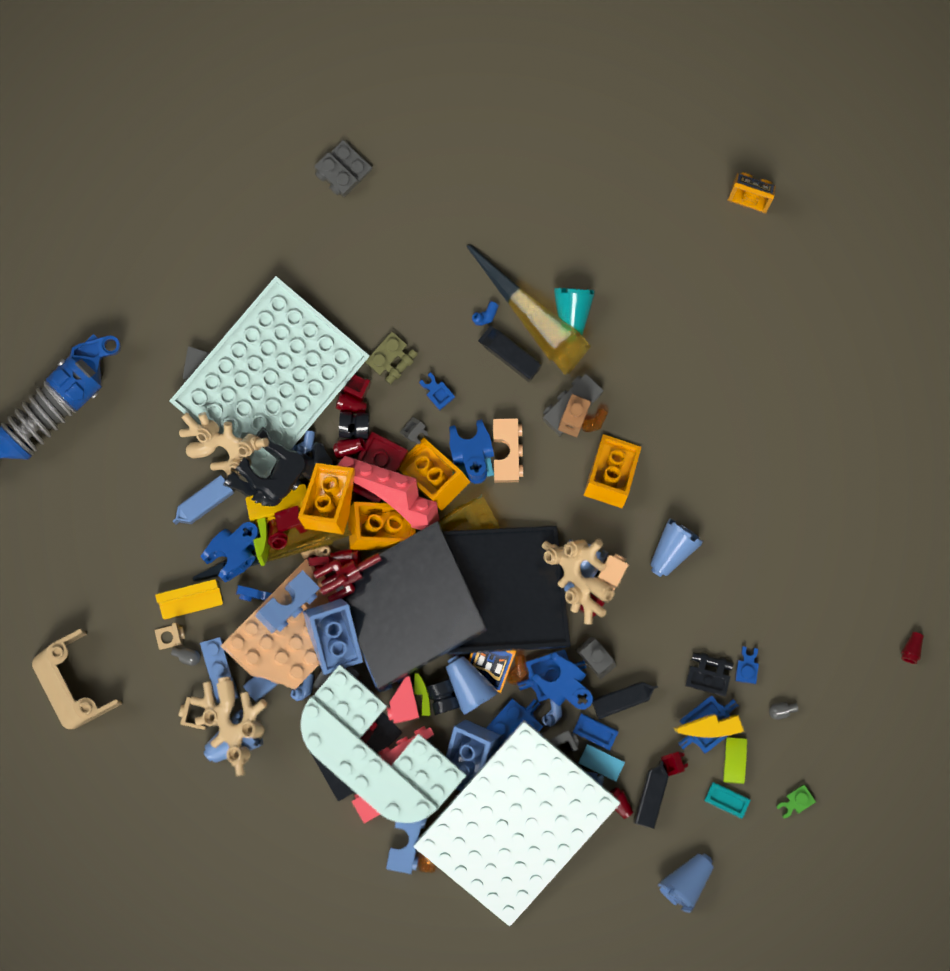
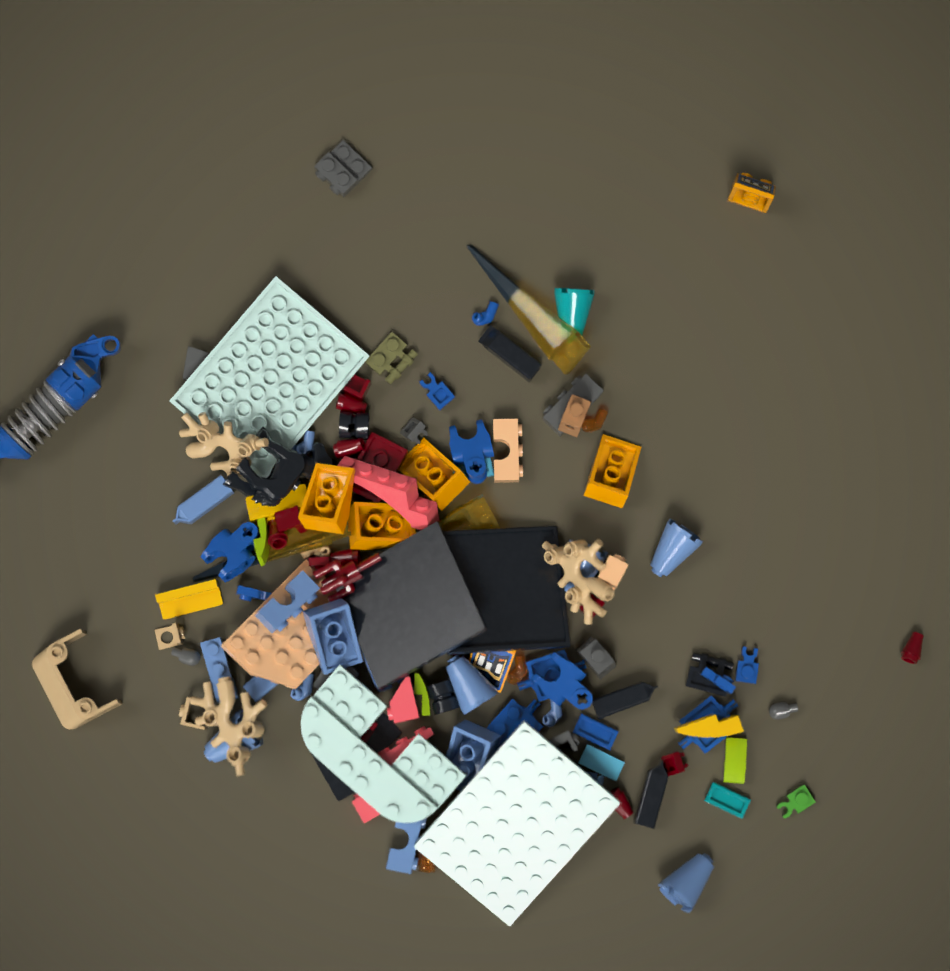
(723, 682): none -> blue plate

